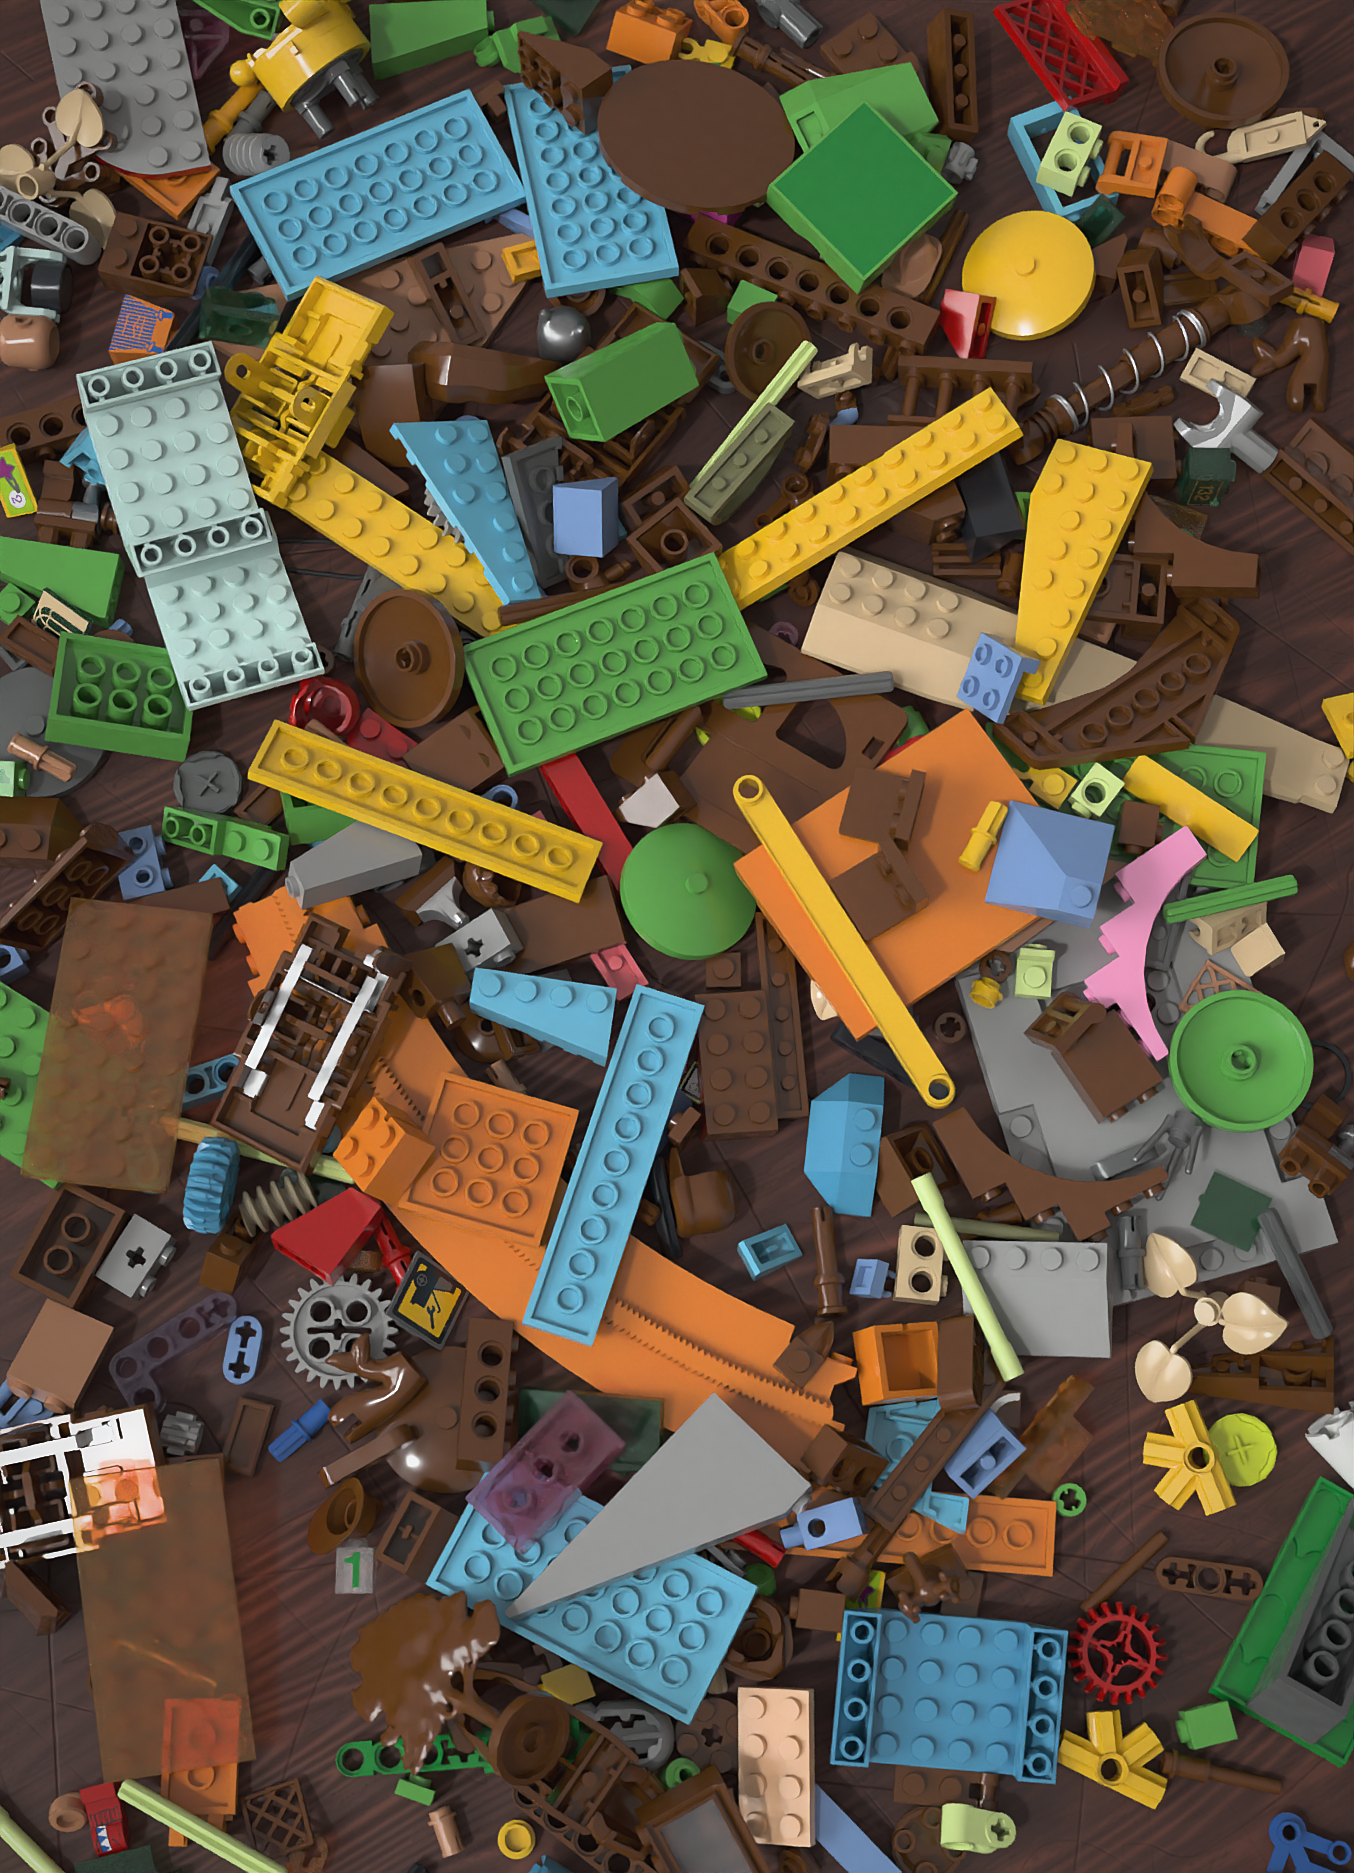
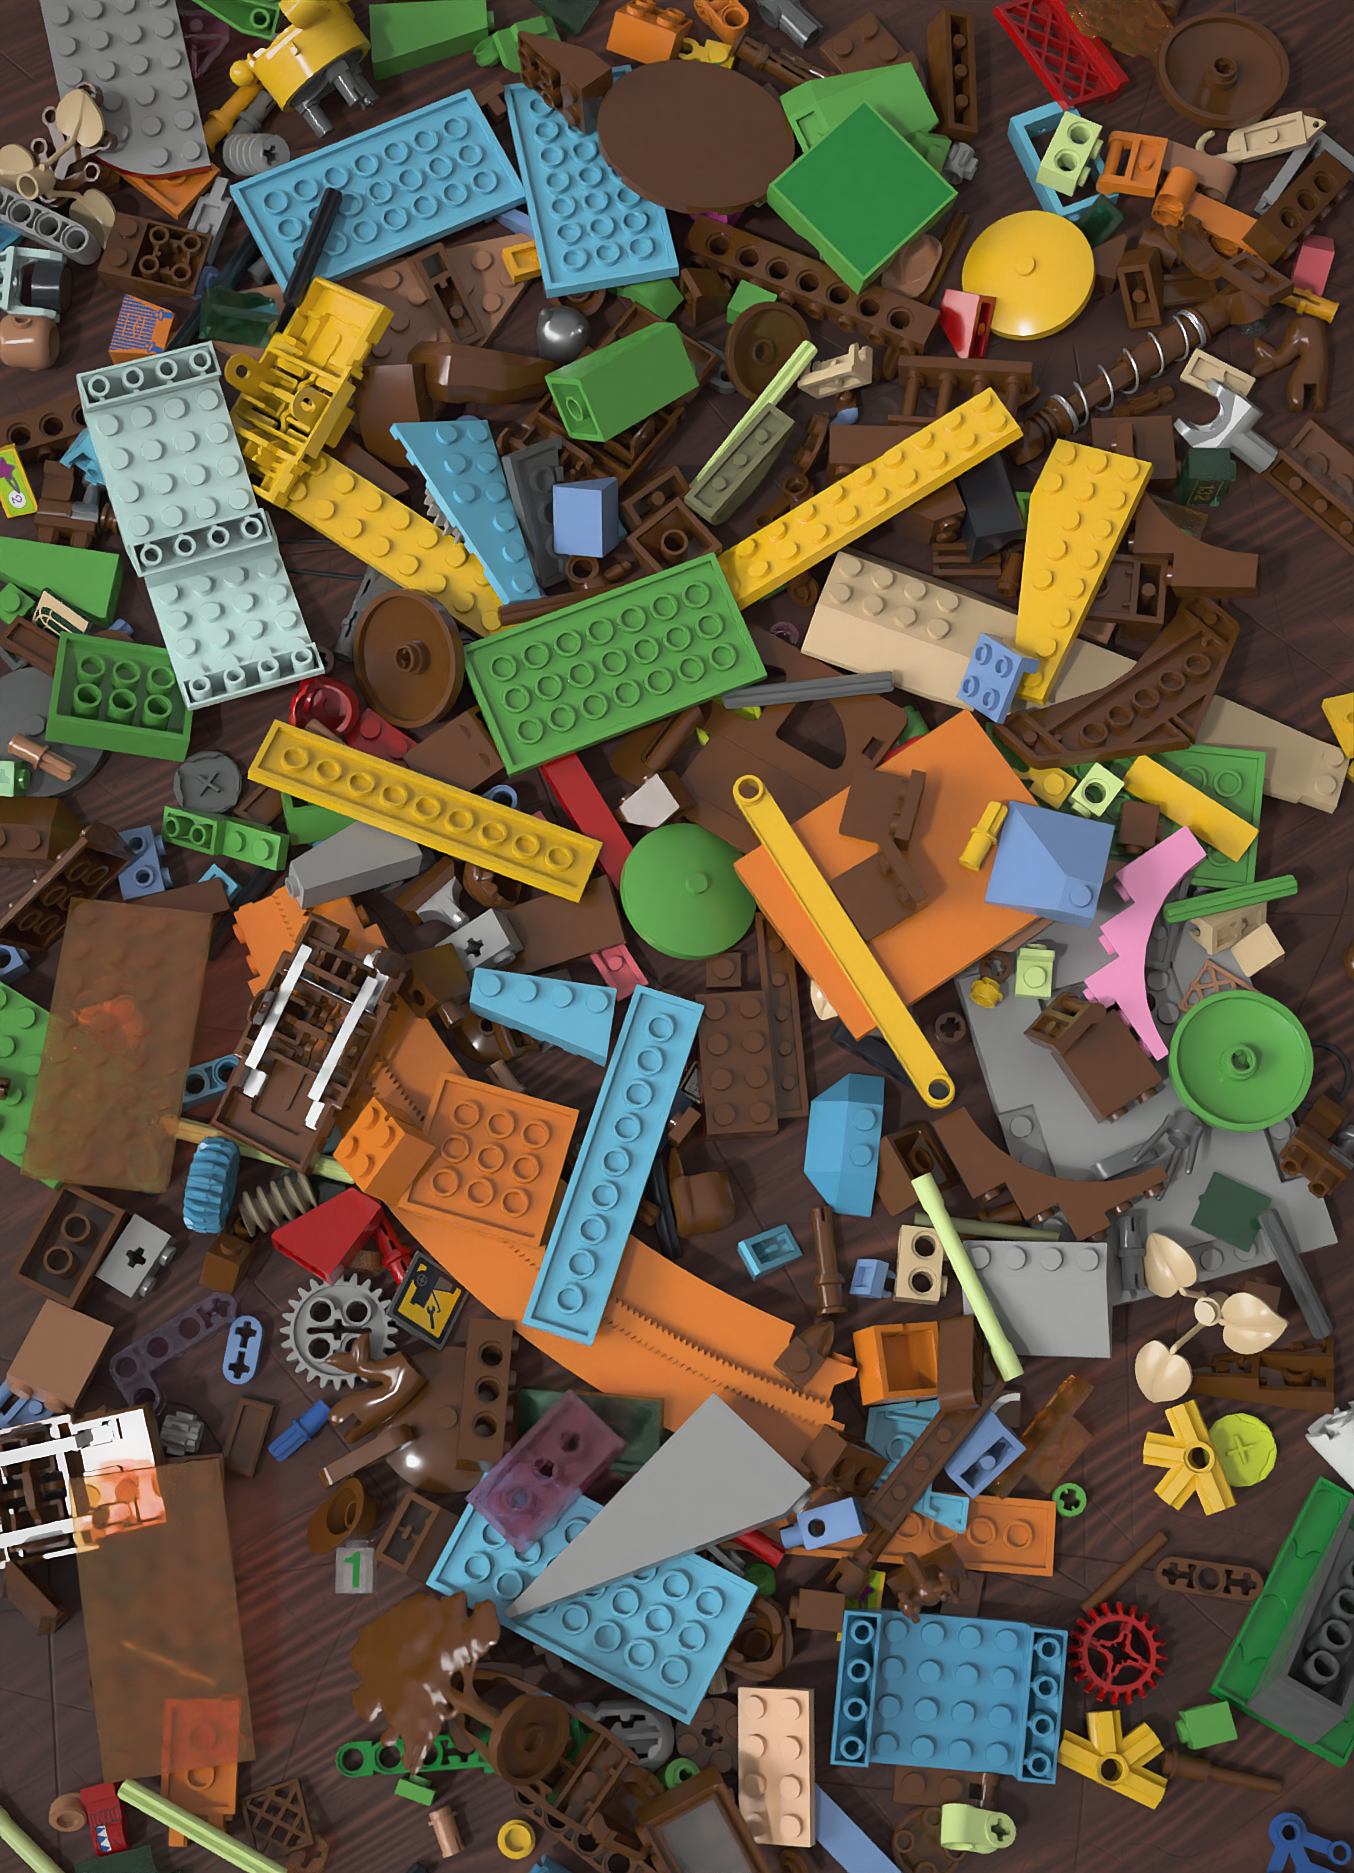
(312, 247): none -> black axle
(568, 1684): yellow brick -> none

